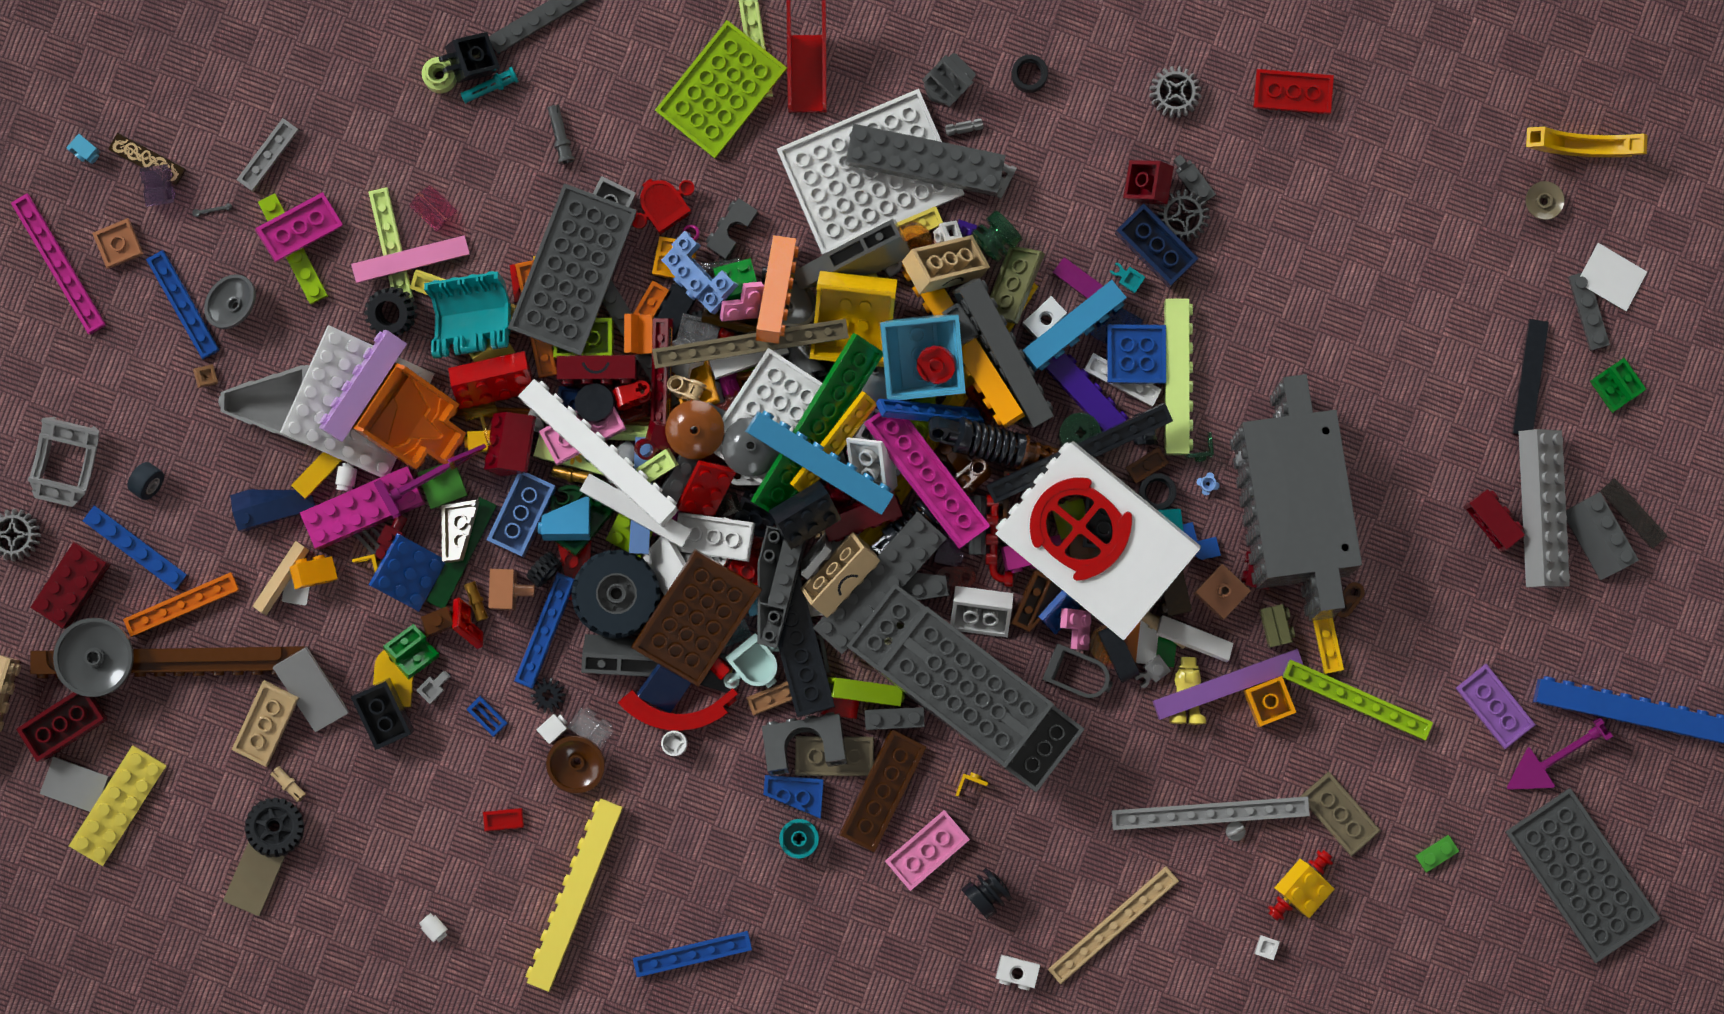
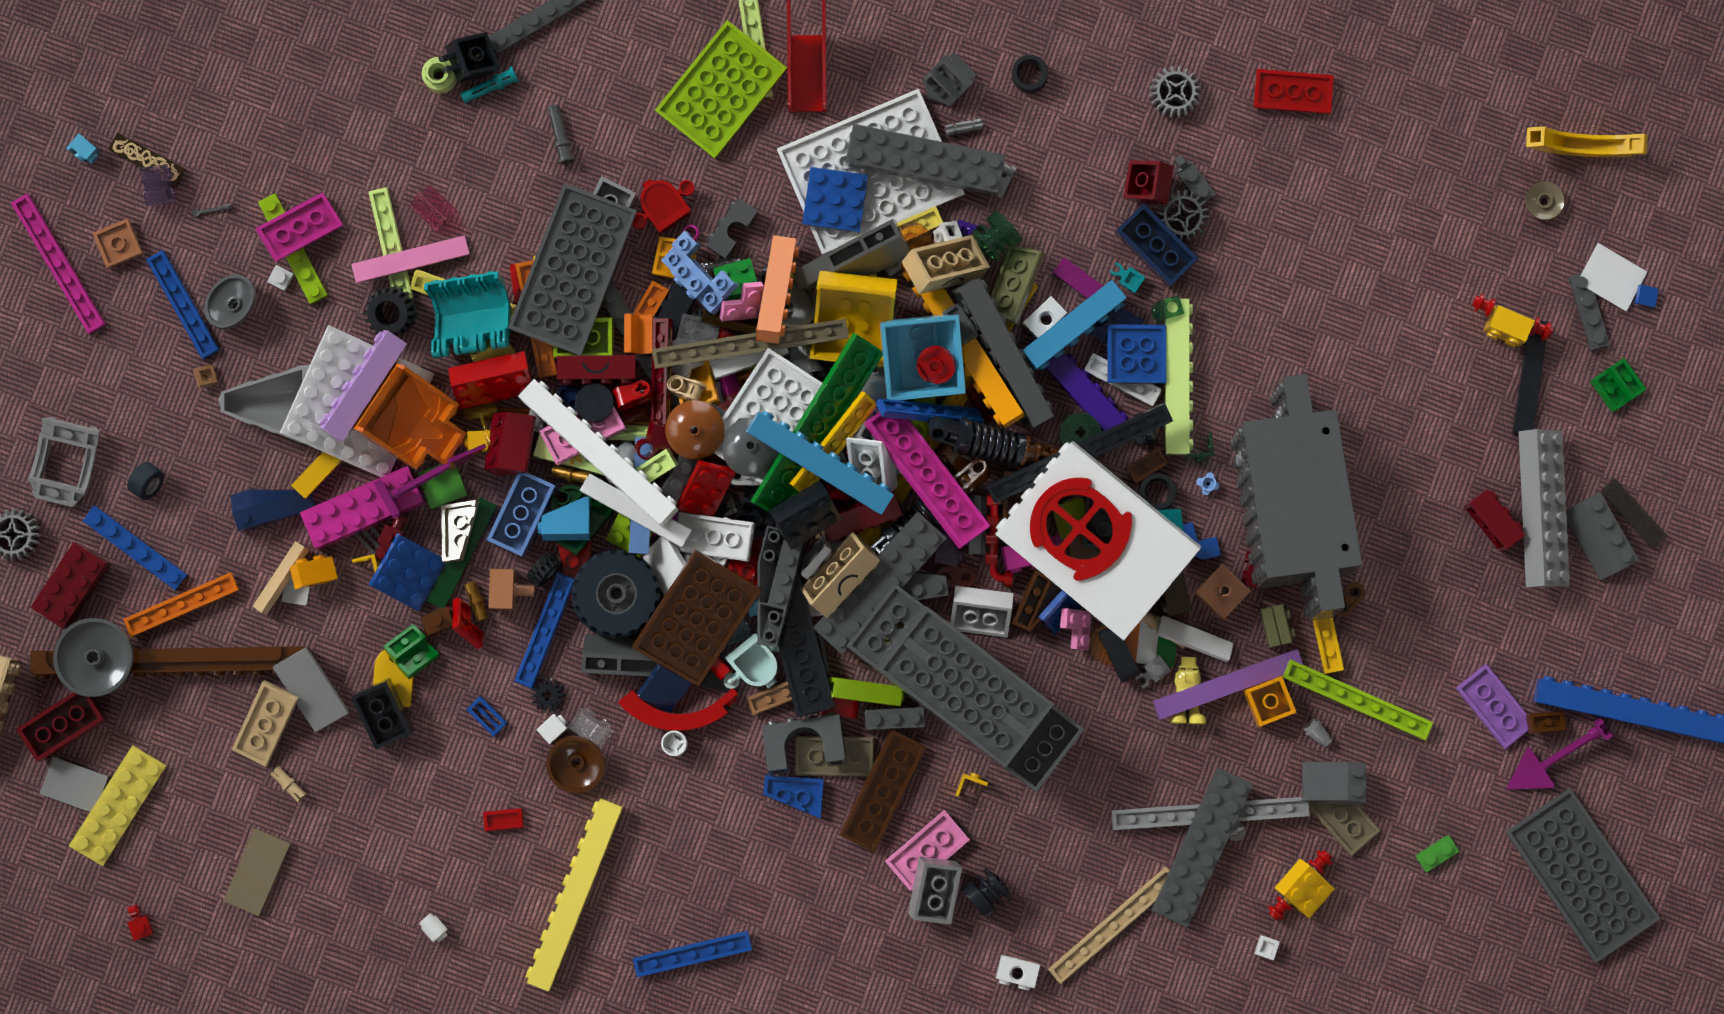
(139, 926): none -> red plate
(267, 155): light grey plate -> none
(270, 812): black wheel -> none
(280, 278): none -> white plate
(346, 477): white brick -> none
(431, 688): light grey plate -> none
(790, 845): teal brick -> none
(835, 199): none -> blue plate
(935, 890): none -> light grey brick
(1055, 662): dark grey window -> none
(1160, 312): none -> clear green bracket
(1202, 847): none -> dark grey plate
(1317, 732): none -> light grey cone
(1334, 783): none -> dark grey slope
(1508, 324): none -> yellow brick
(1546, 722): none -> reddish brown plate
(1646, 296): none -> blue tile

